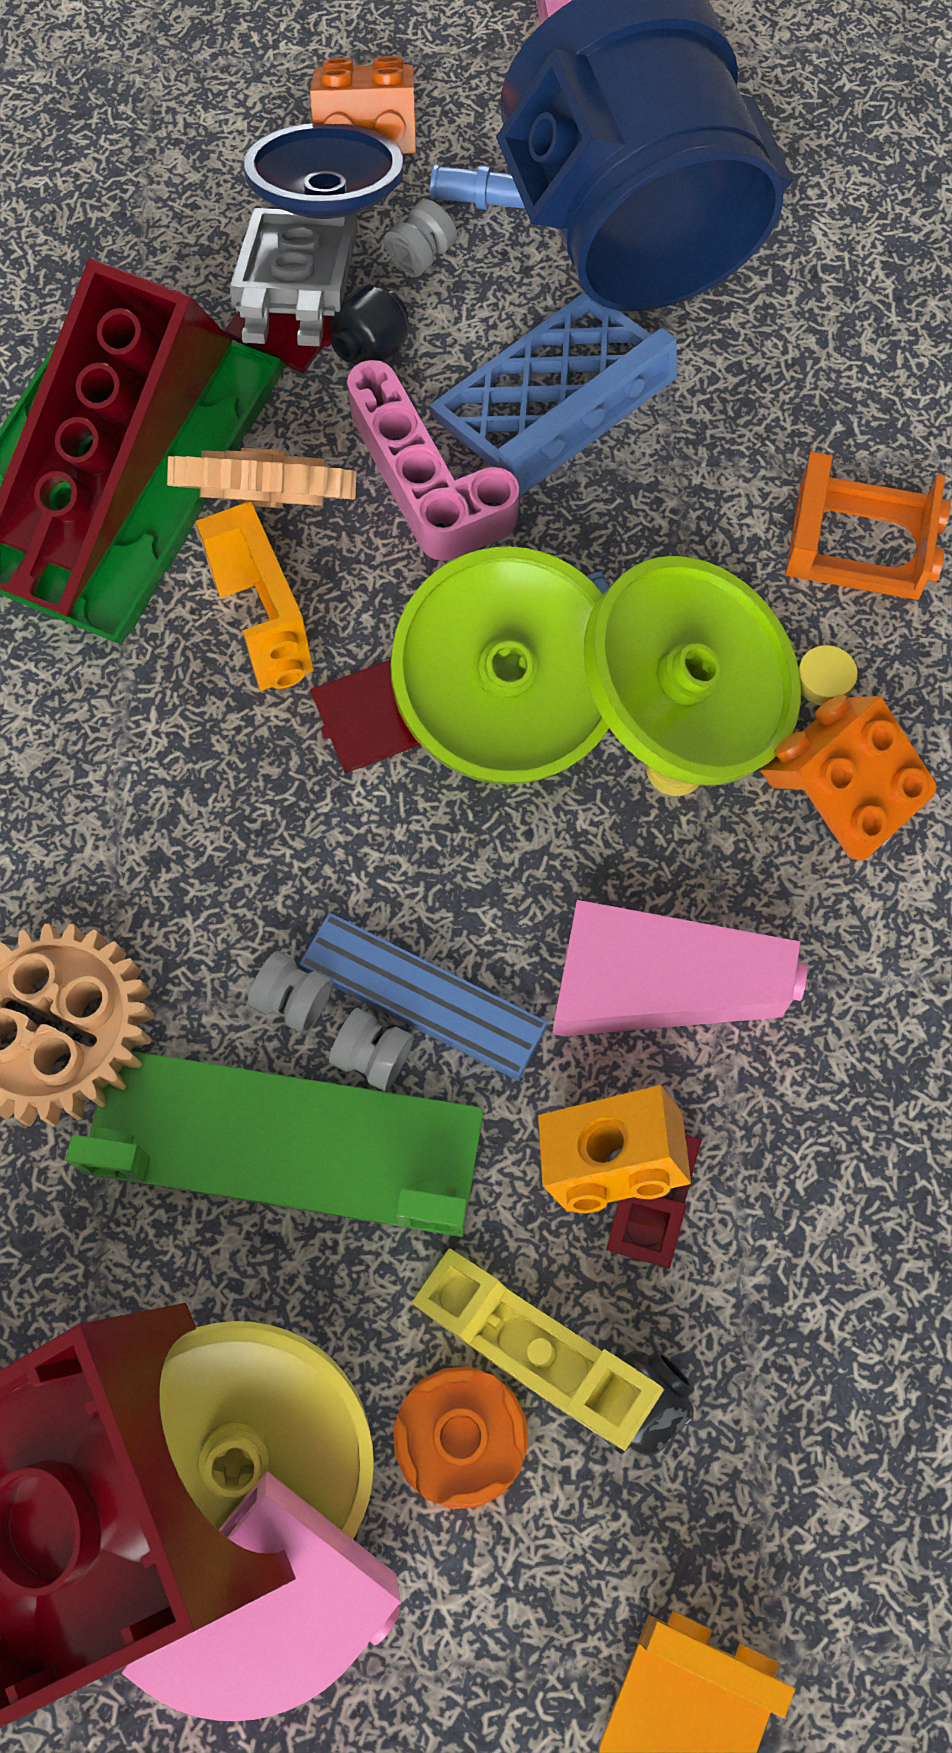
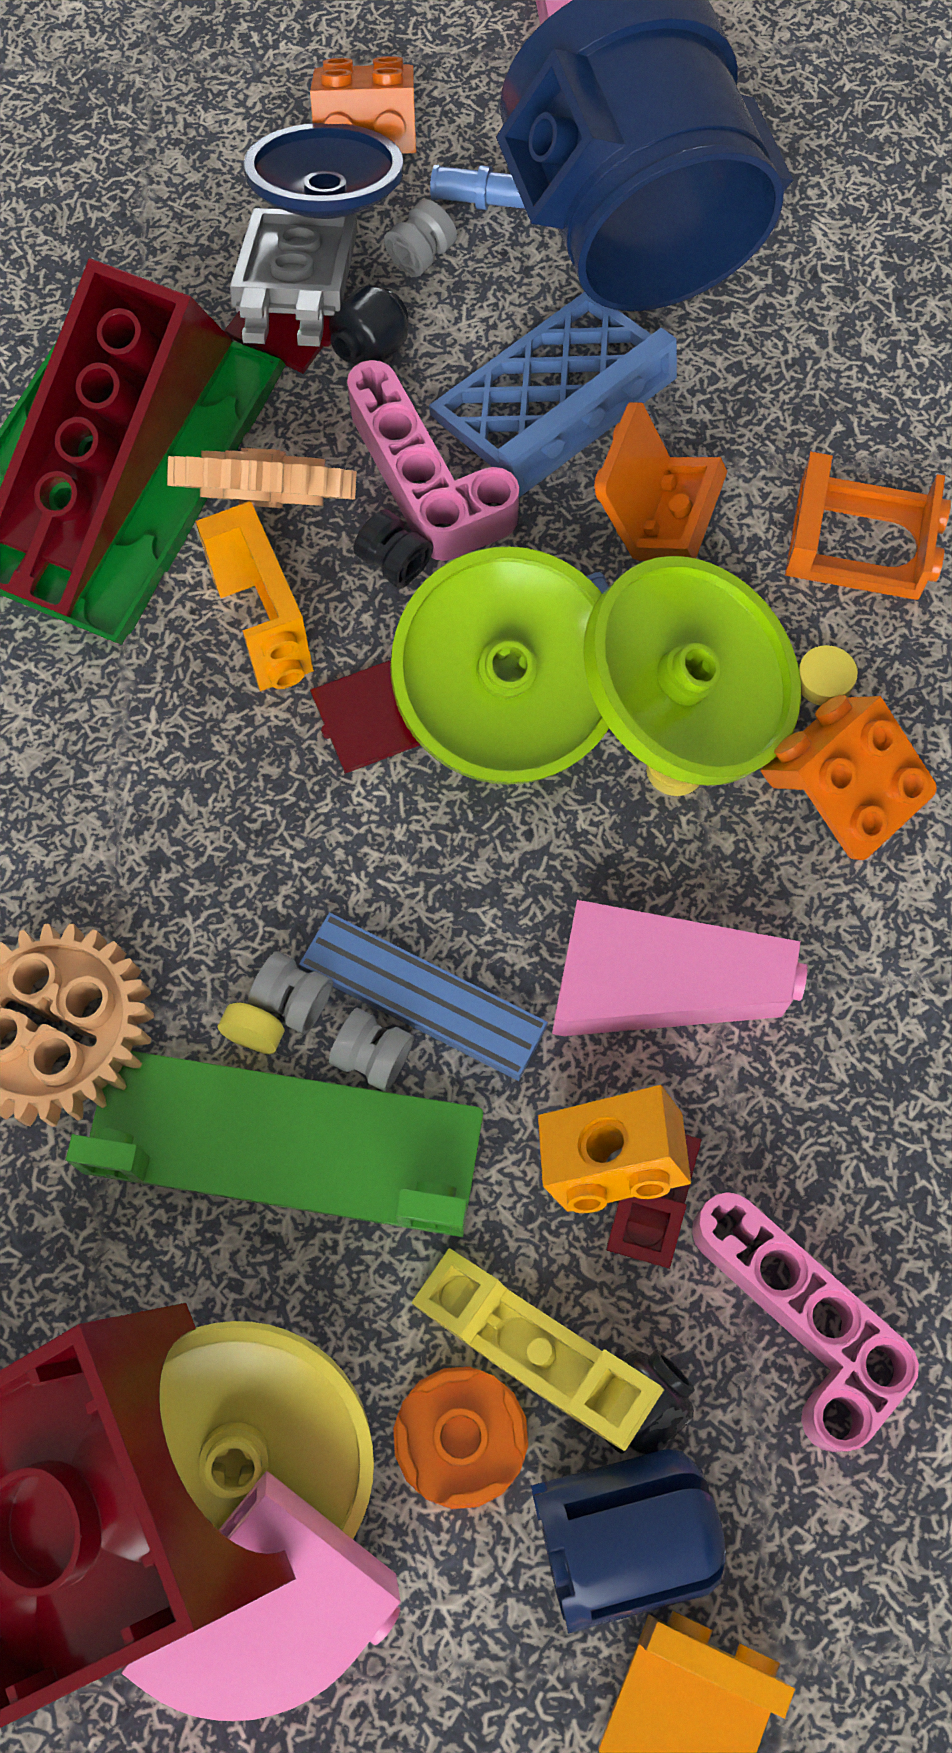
(251, 1027): none -> light yellow tile
(392, 548): none -> black wheel
(630, 1537): none -> dark blue cylinder
(653, 498): none -> orange bracket
(793, 1309): none -> bright pink beam

